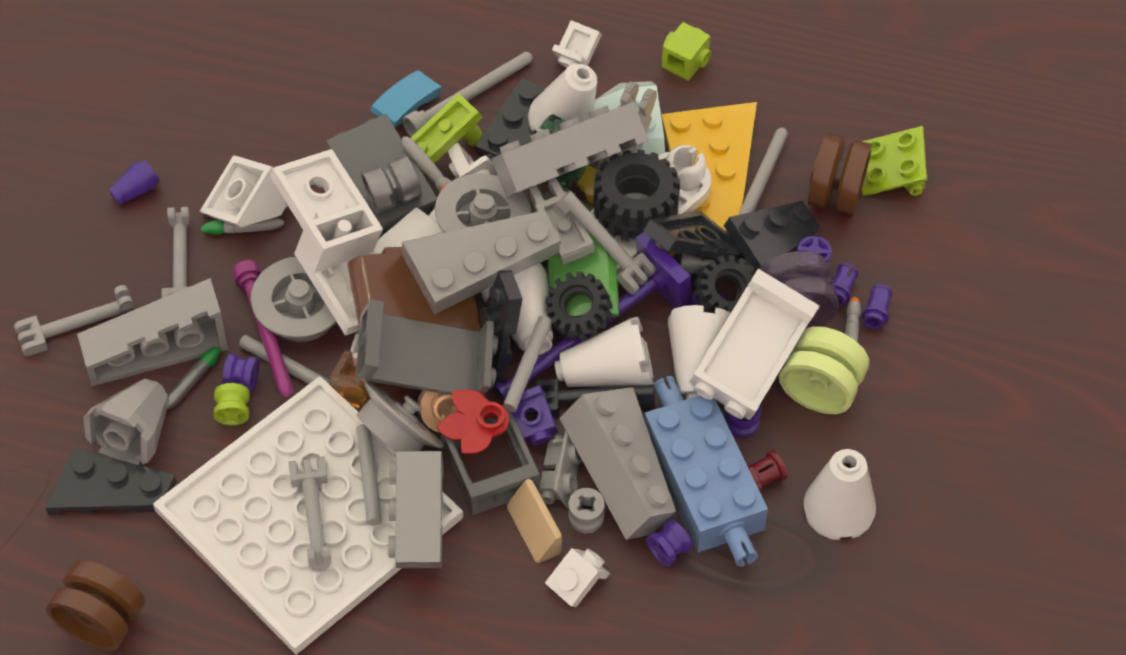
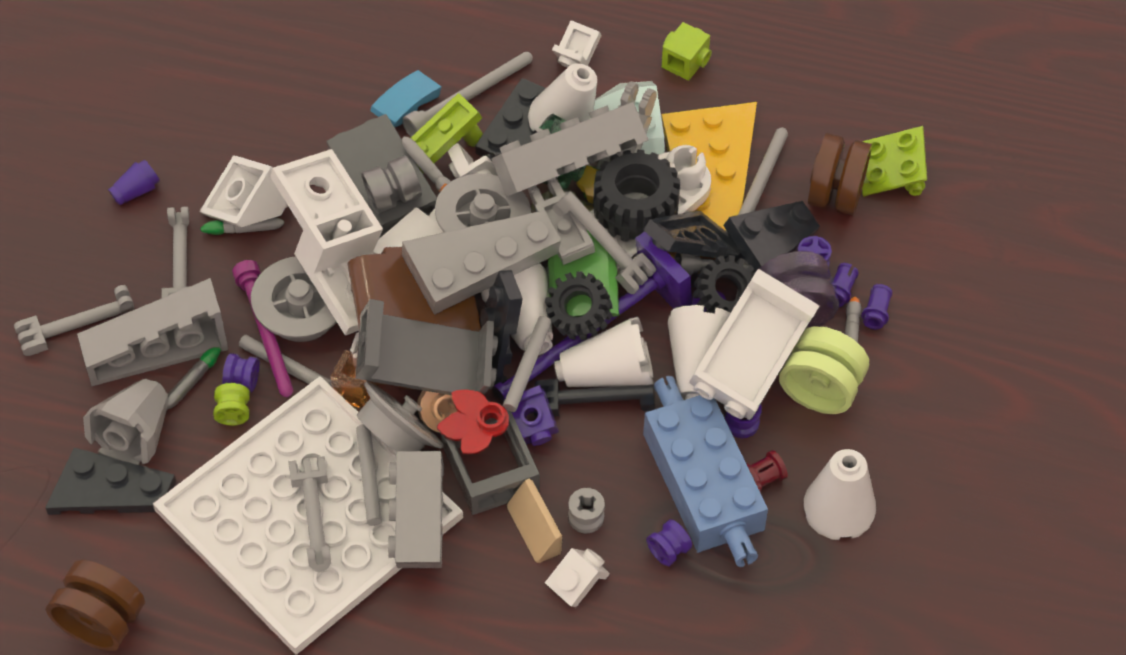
(563, 481): light grey hinge -> none
(620, 459): light grey wedge -> none

